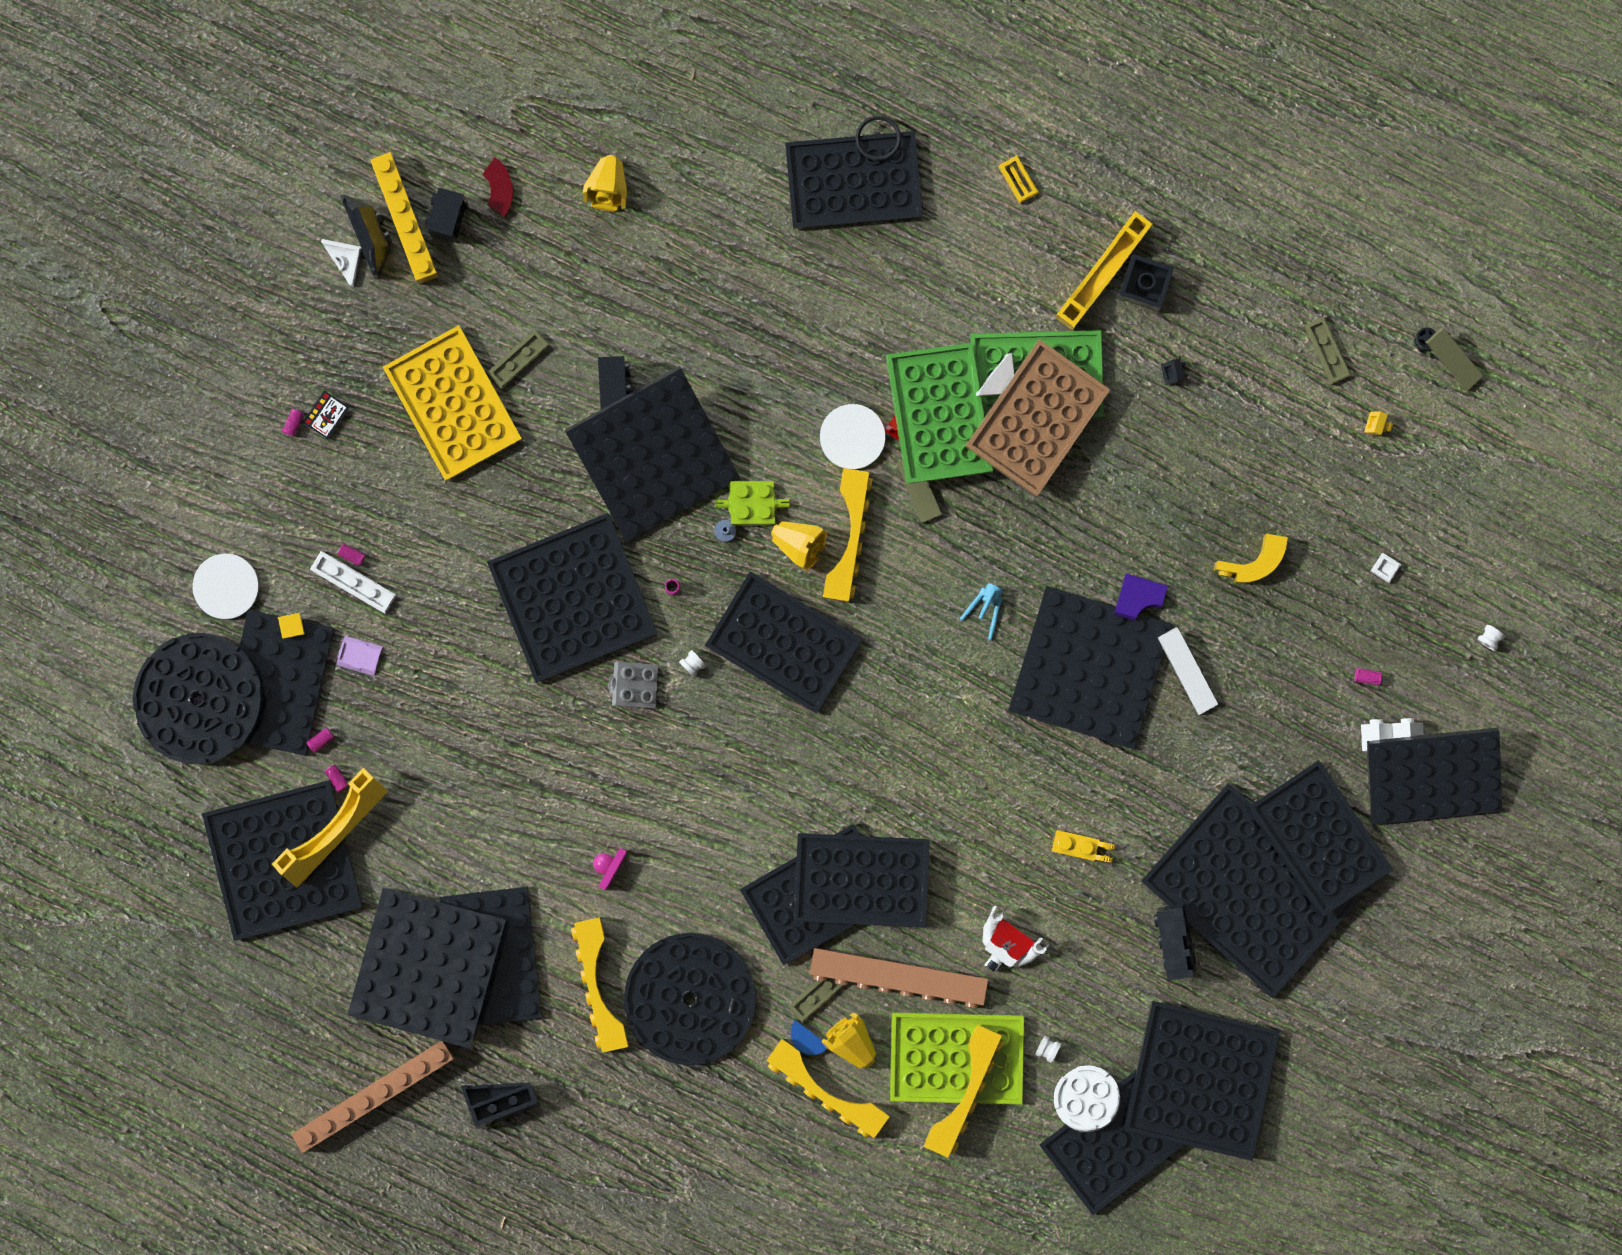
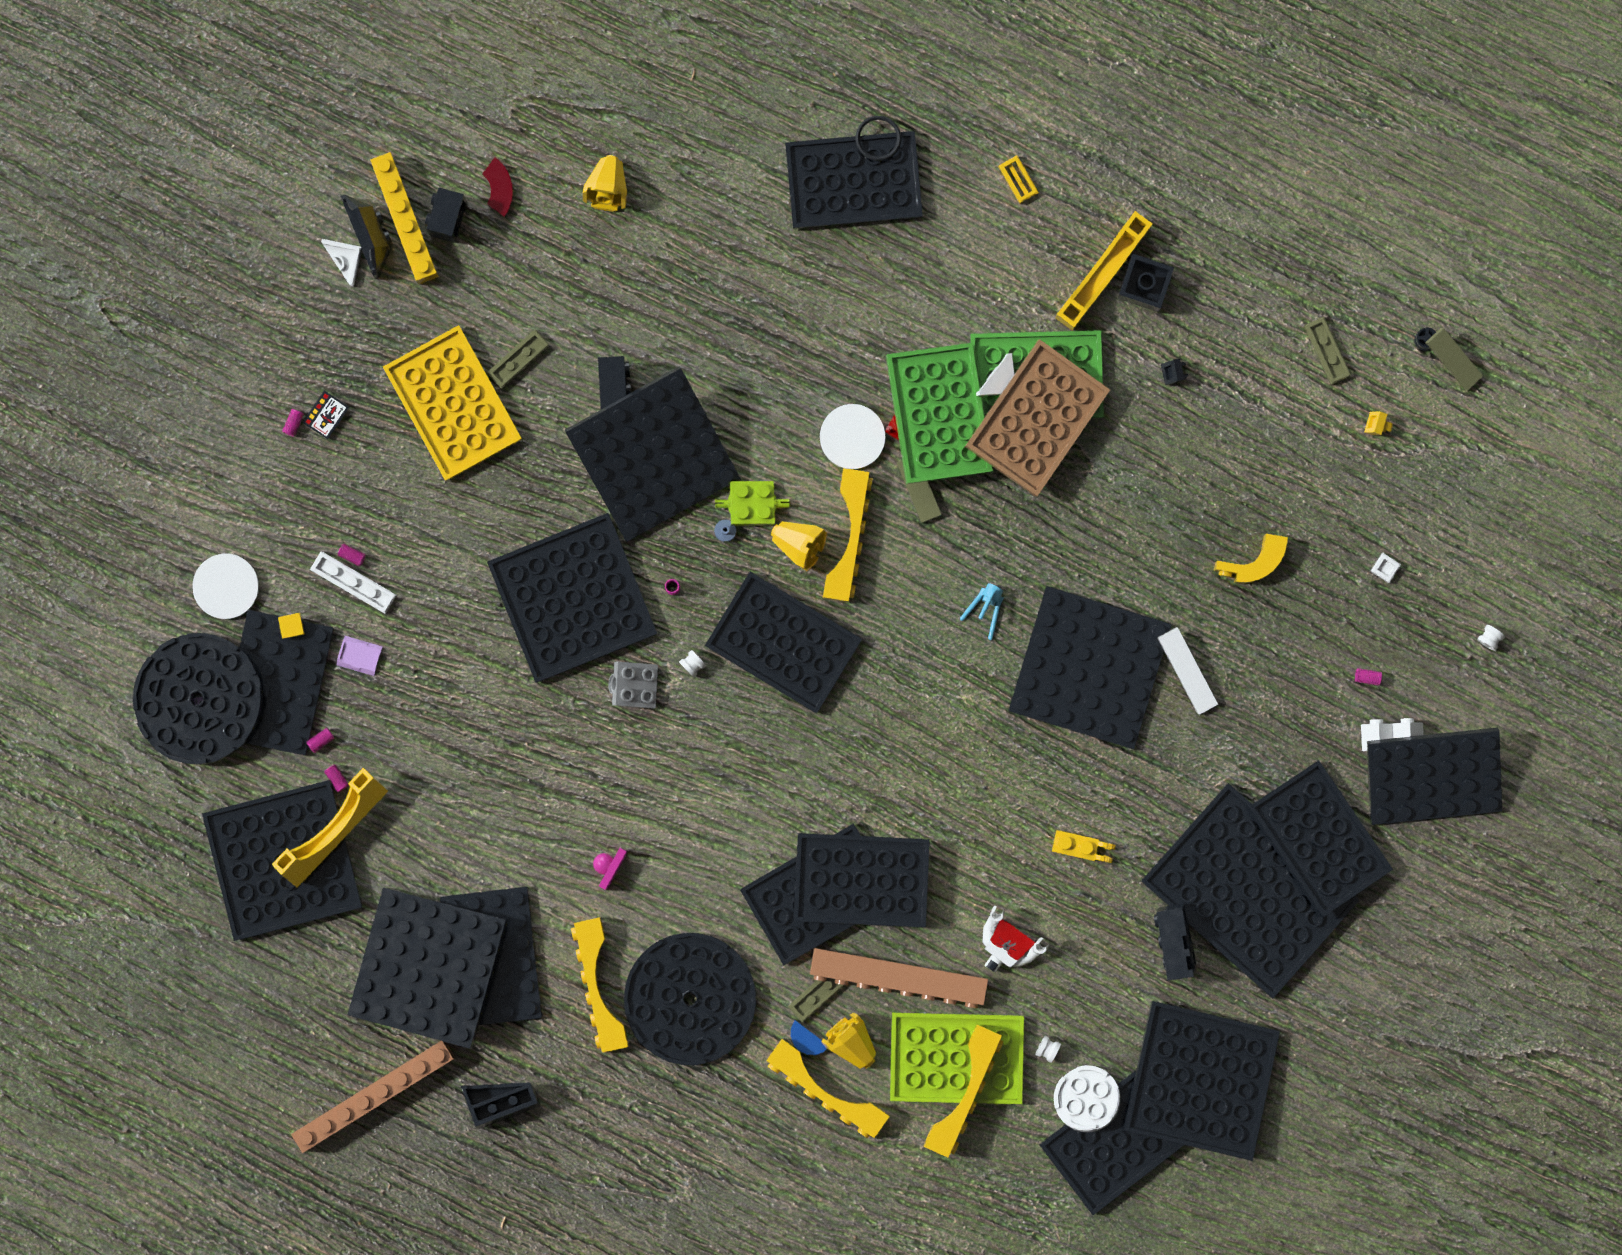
(1138, 595): dark purple tile -> none

